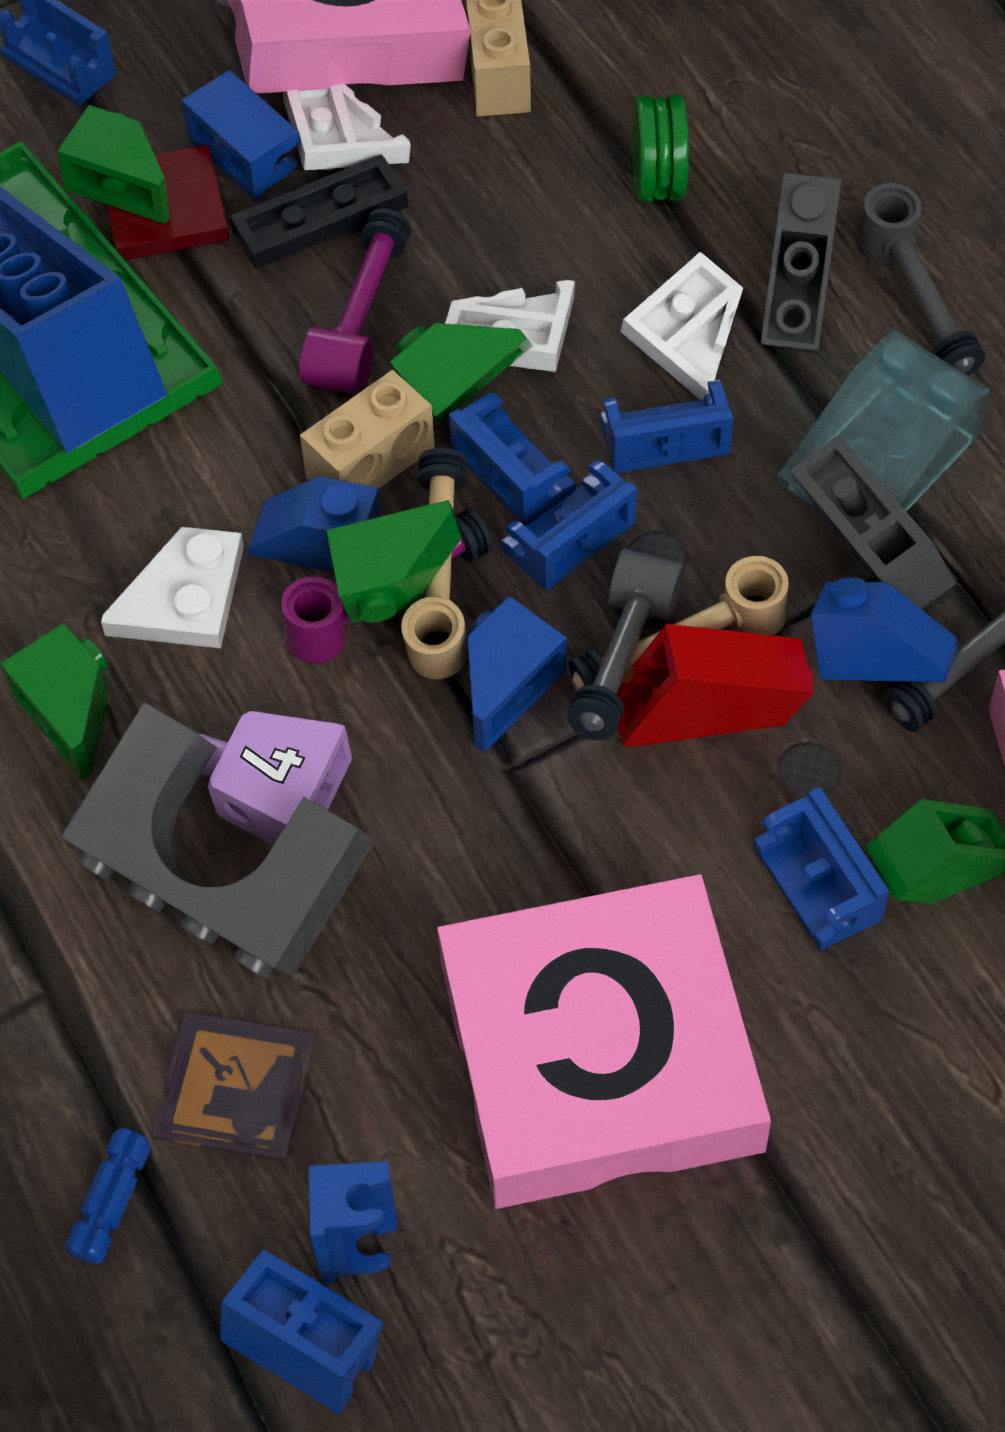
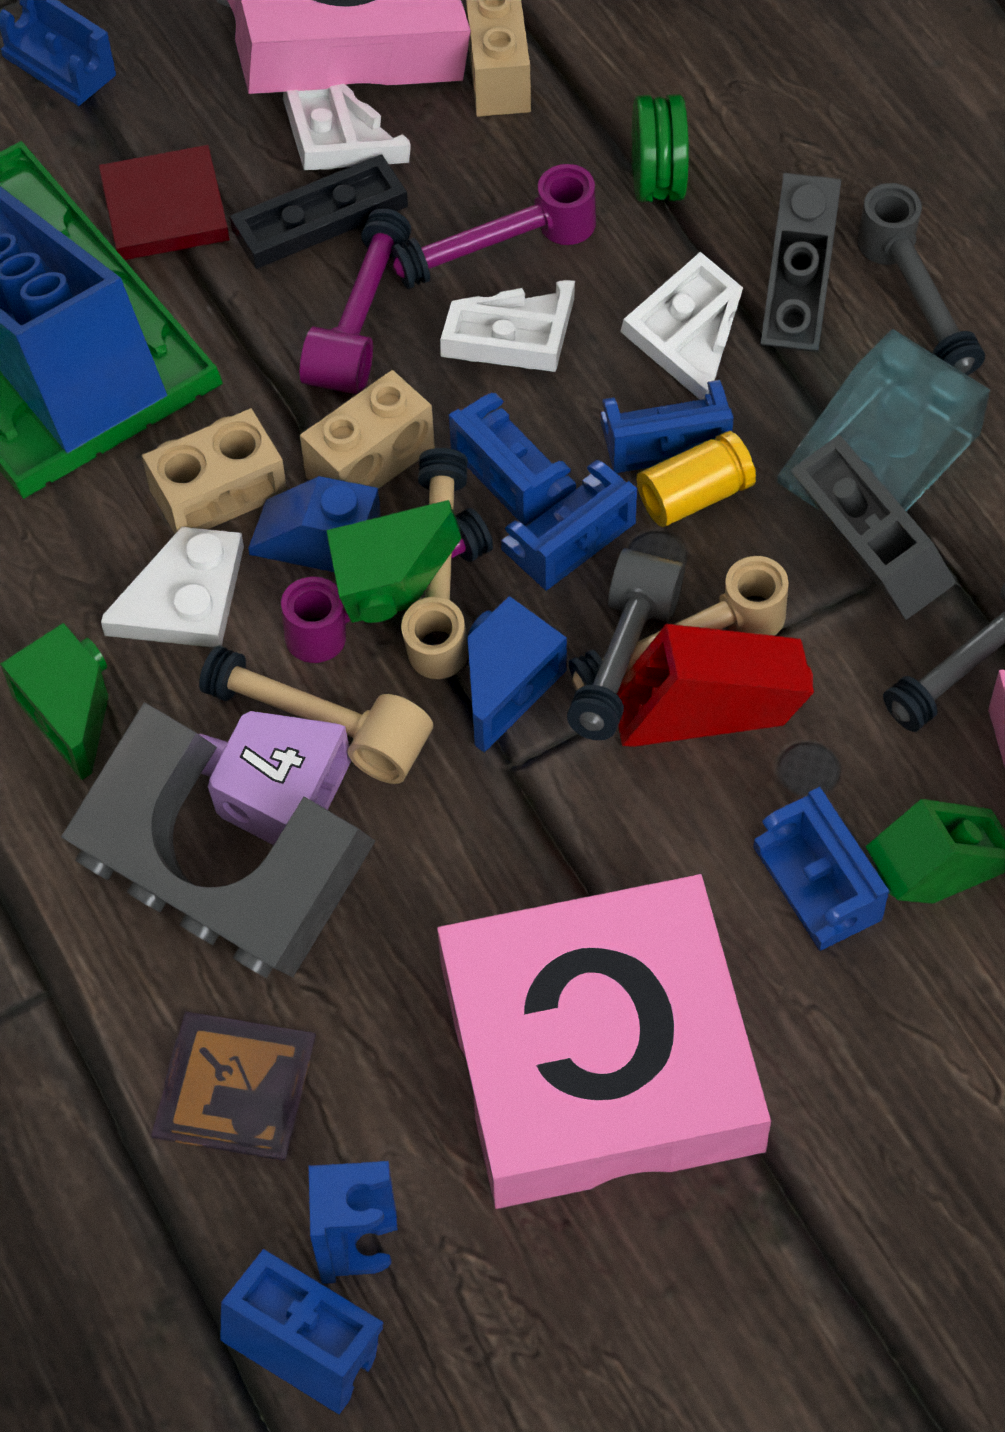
(108, 1196): blue axle -> none
(114, 165): green slope -> none
(226, 471): none -> tan brick
(241, 133): blue hinge -> none
(383, 738): none -> tan piece
(456, 361): green slope -> none
(562, 211): none -> magenta piece
(696, 478): none -> yellow piece
(878, 635): blue slope -> none

